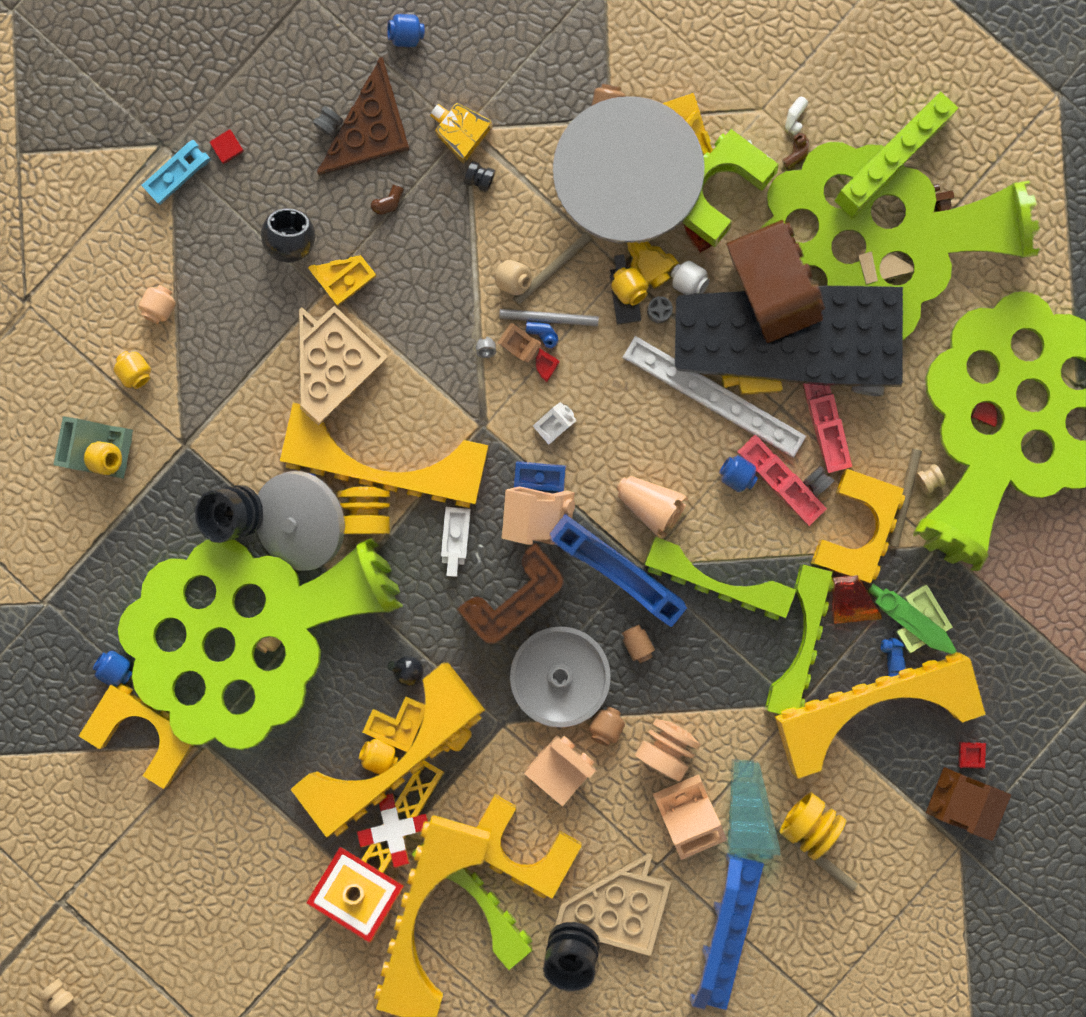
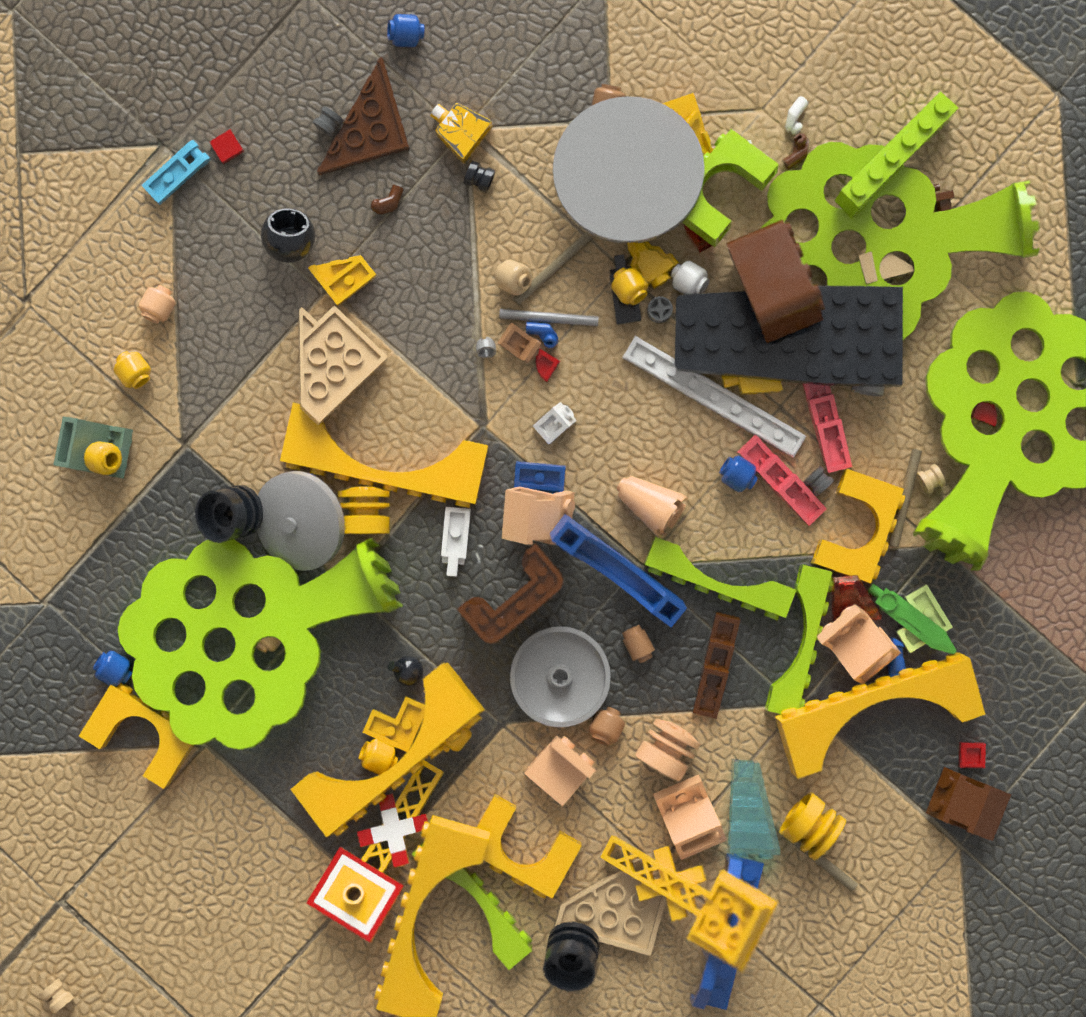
(716, 665): none -> reddish brown slope
(726, 897): none -> yellow piece
(858, 644): none -> light nougat piece

